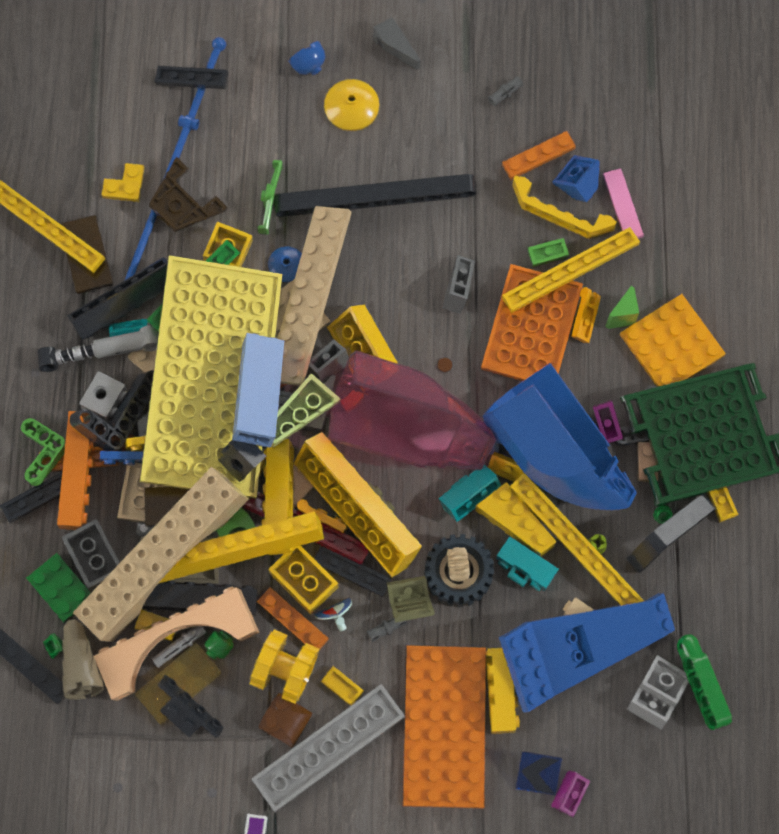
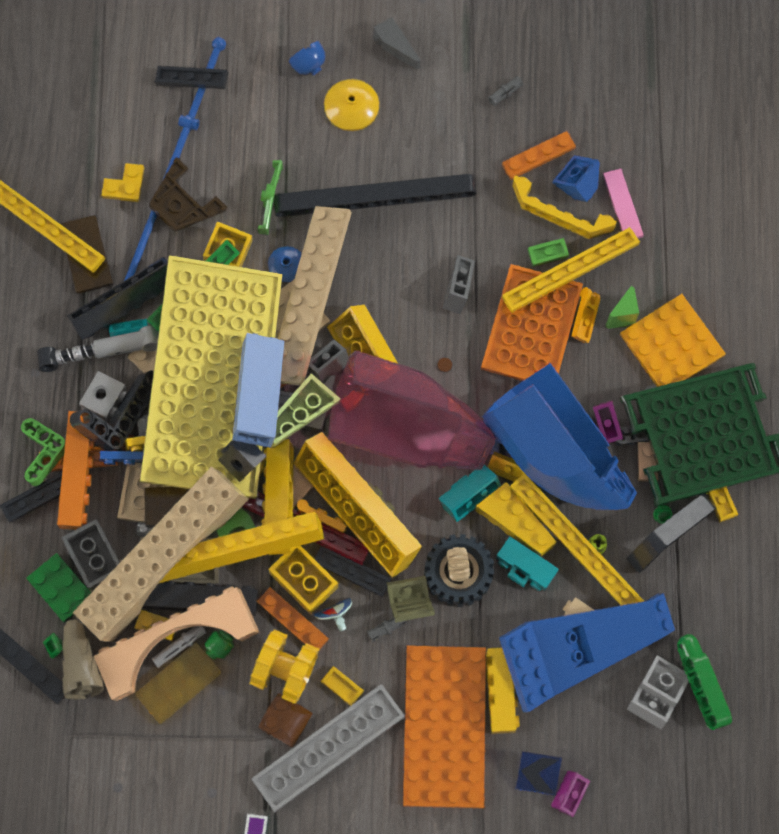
(185, 711): black bracket -> none

